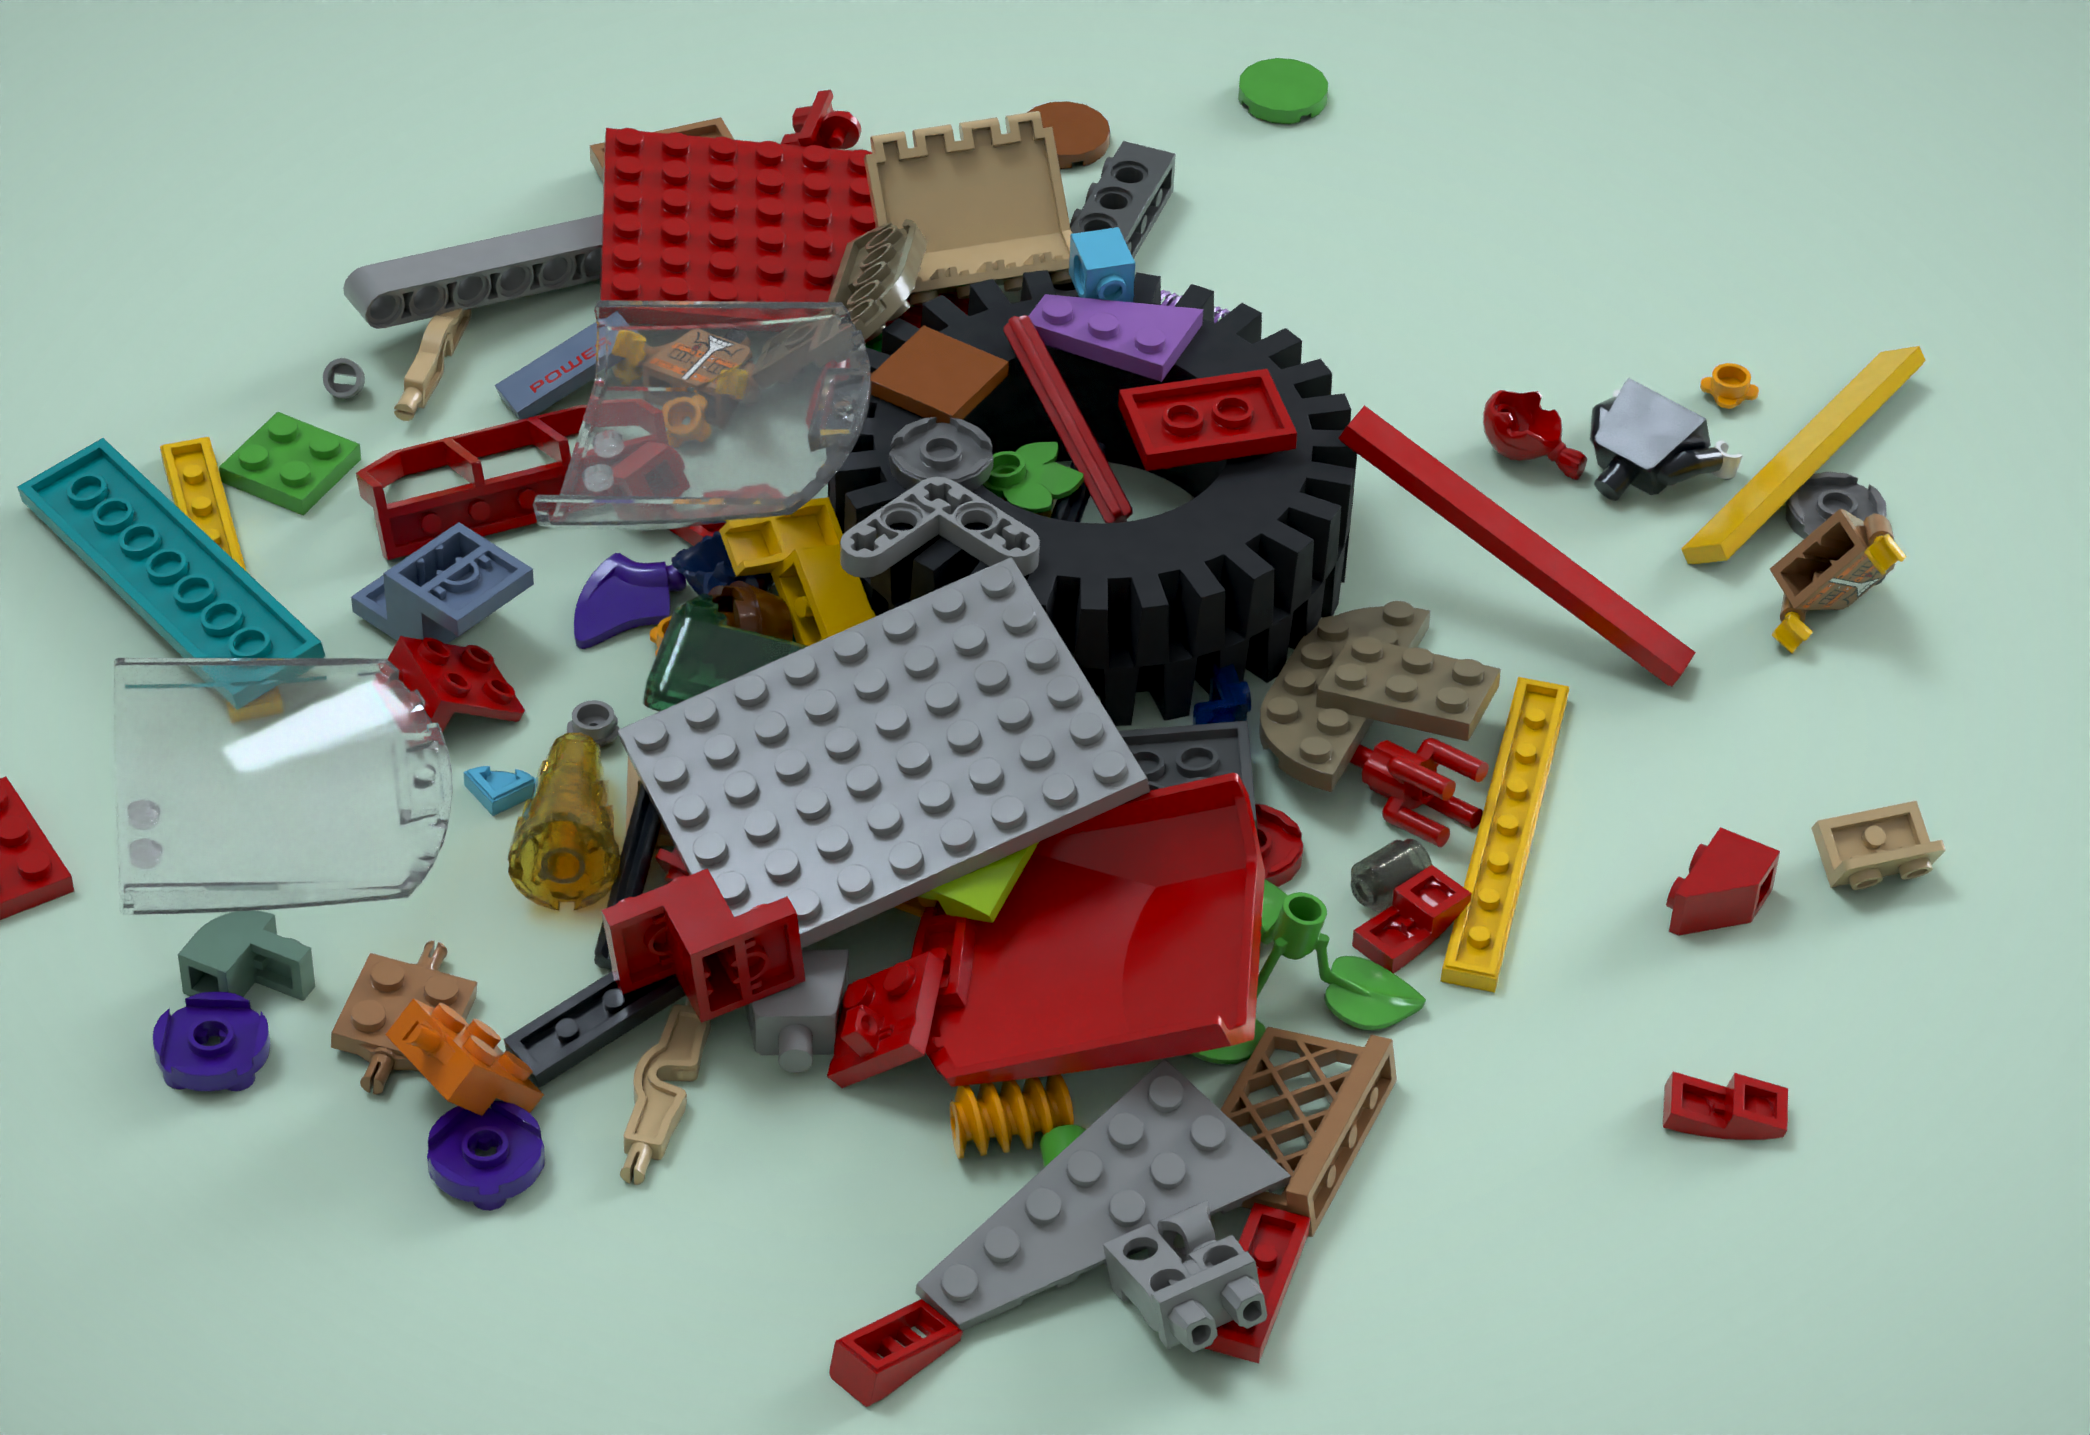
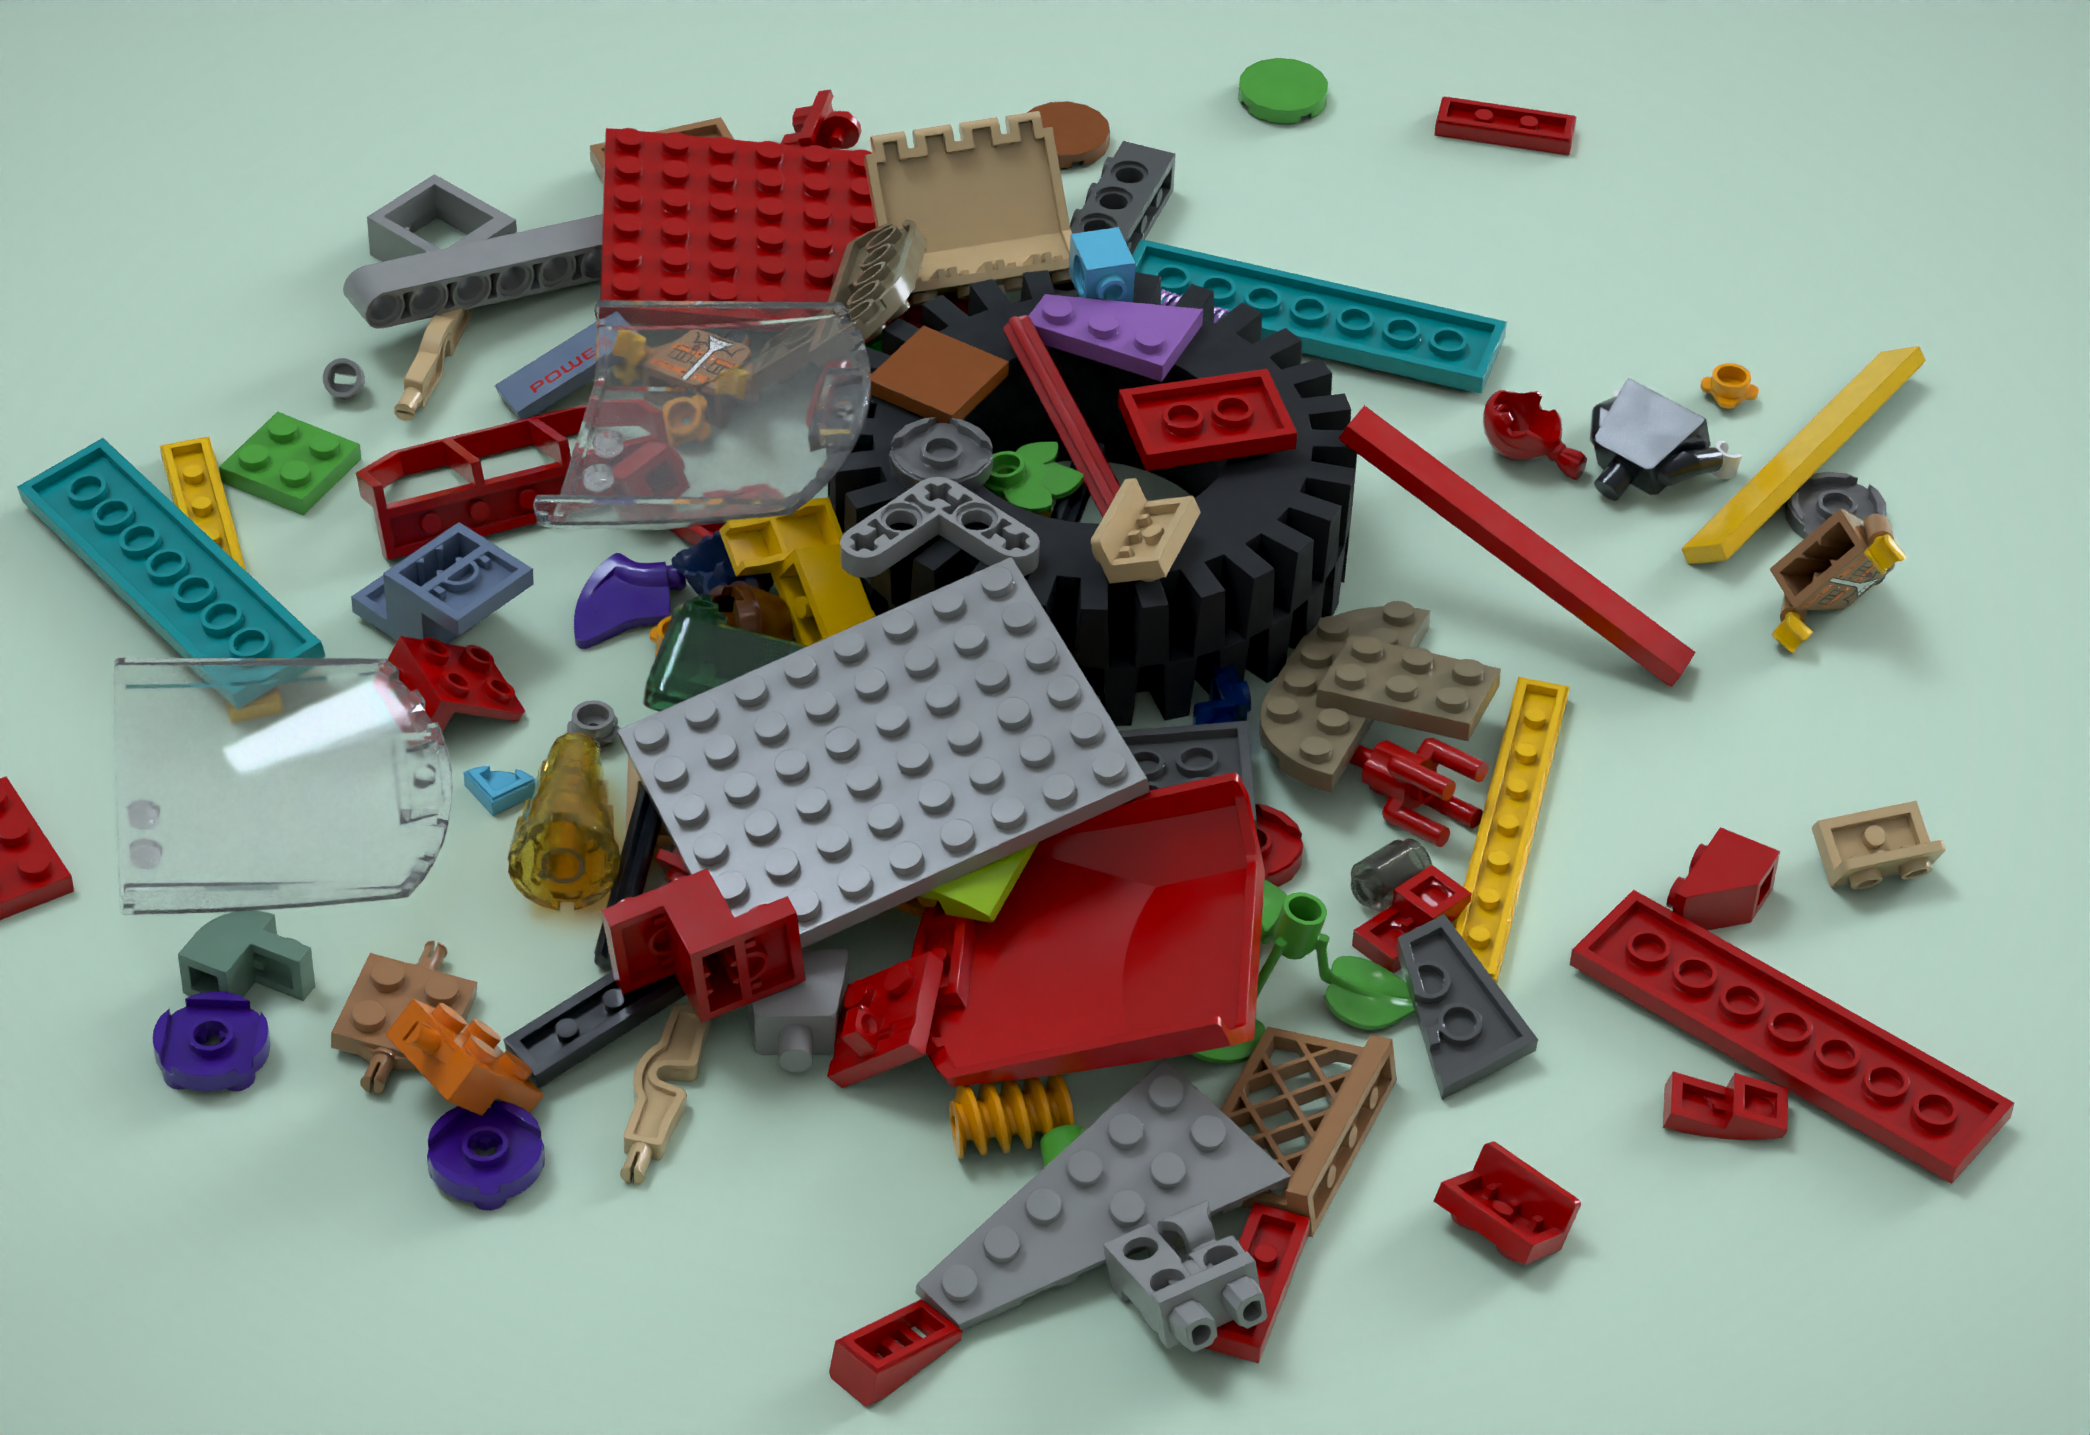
(394, 225): none -> light grey window
(1142, 536): none -> tan bracket
(1340, 319): none -> teal plate
(1459, 1008): none -> dark grey wing
(1505, 125): none -> red tile
(1510, 1205): none -> red bracket
(1793, 1035): none -> red plate

